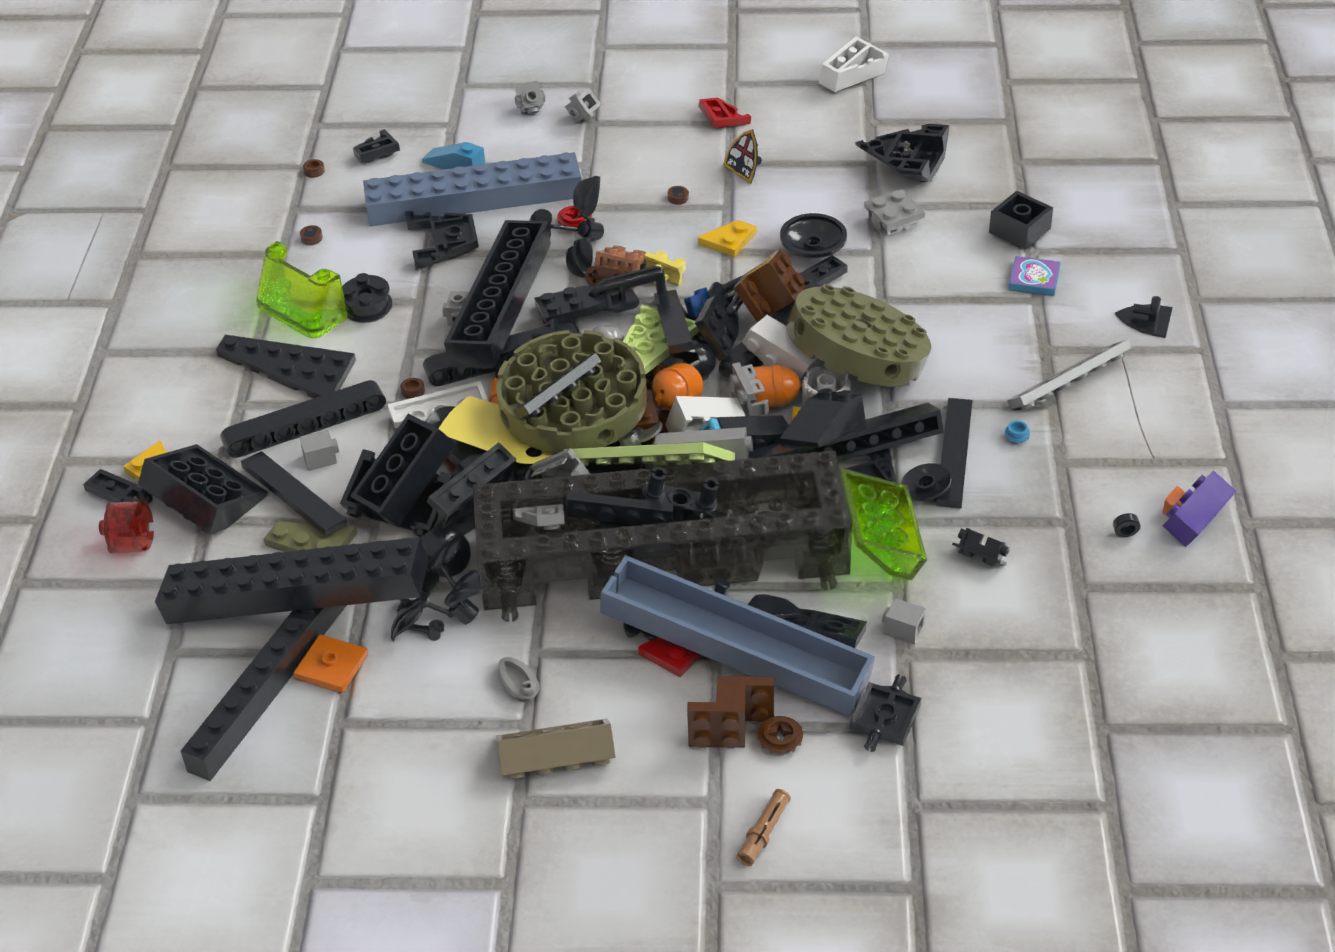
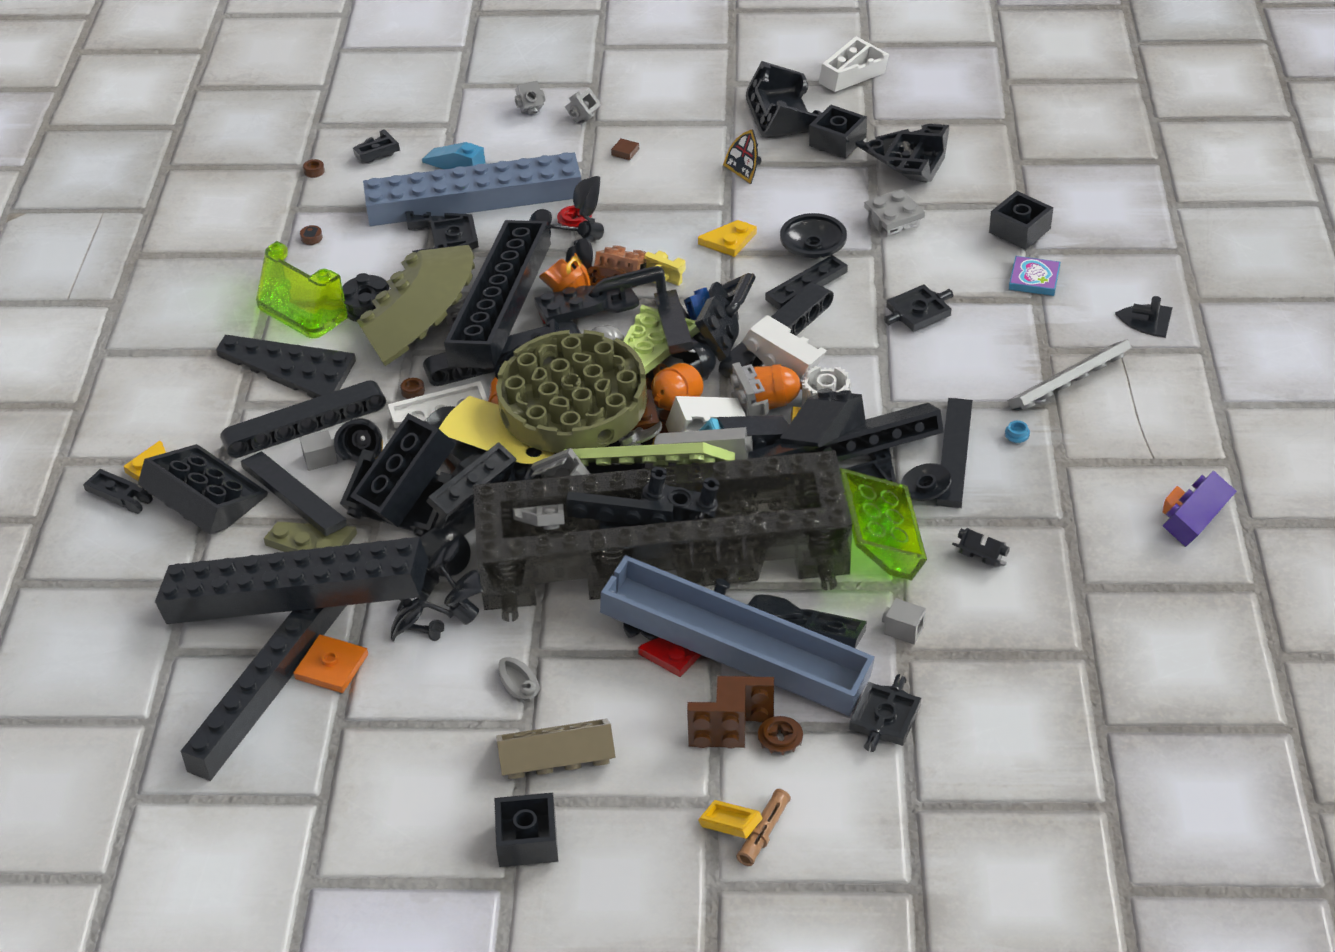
(127, 527): clear red brick -> none
(349, 443): none -> black helmet
(417, 299): none -> olive brick
(526, 829): none -> black brick
(550, 392): plate -> none
(563, 275): none -> orange helmet
(625, 149): none -> reddish brown tile
(678, 195): reddish brown tile -> none
(722, 114): red wing -> none
(730, 819): none -> yellow tile
(770, 286): reddish brown bracket -> none
(777, 101): none -> black windscreen
(837, 131): none -> black brick
(858, 335): olive brick -> none
(919, 307): none -> black plate
(1126, 525): black tile -> none

